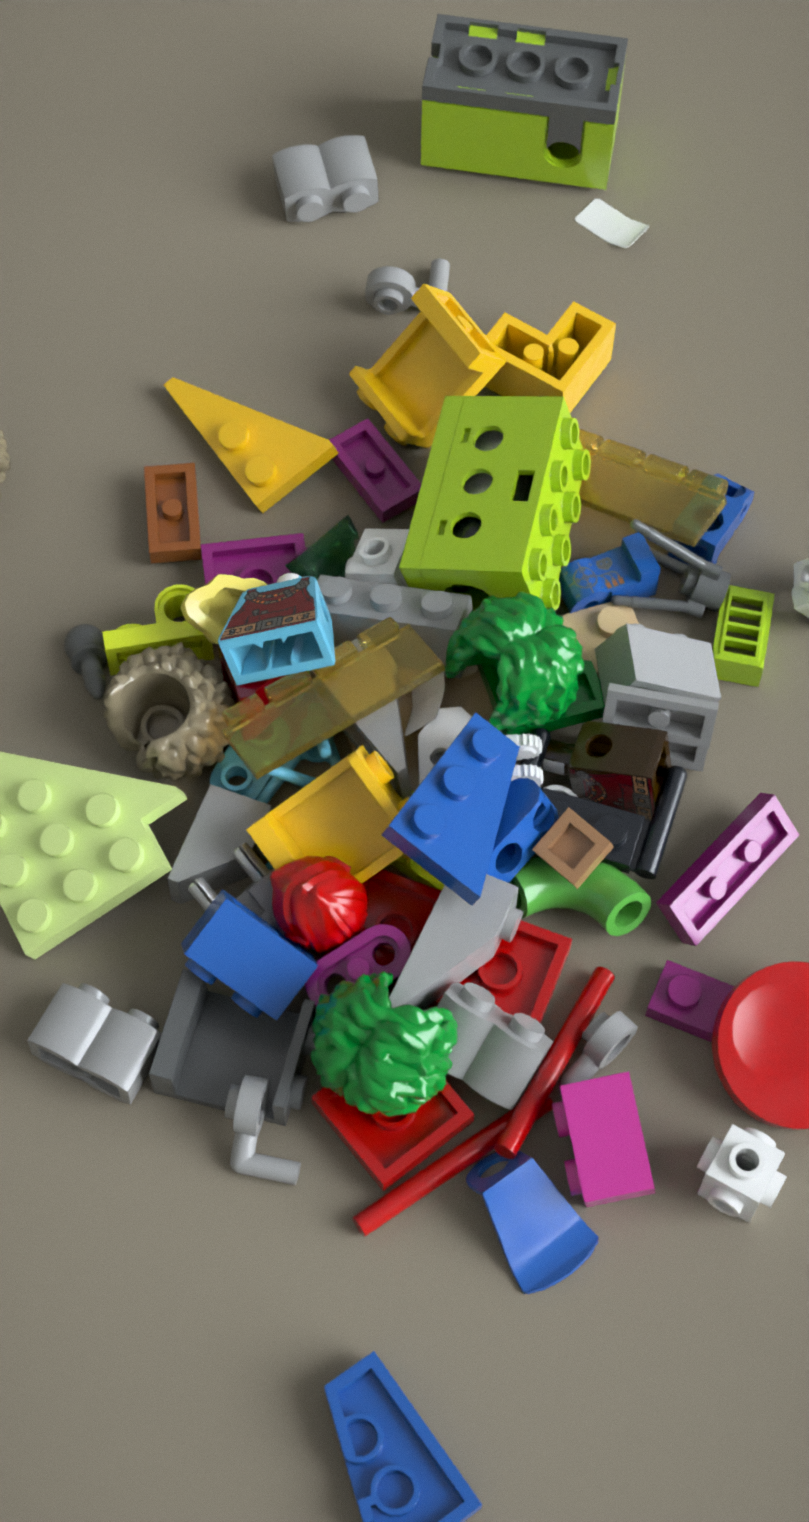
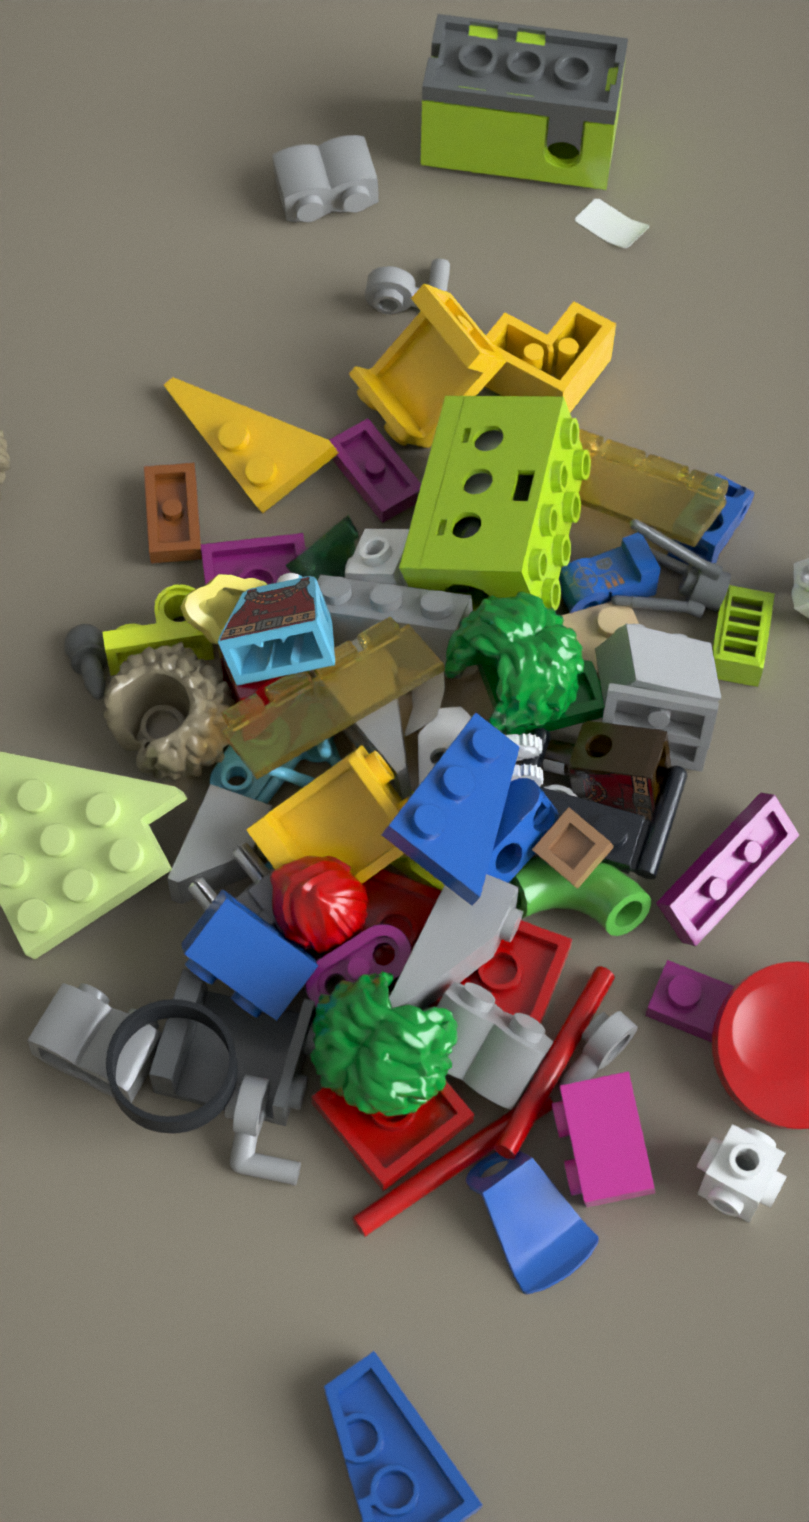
(161, 1010): none -> black tyre

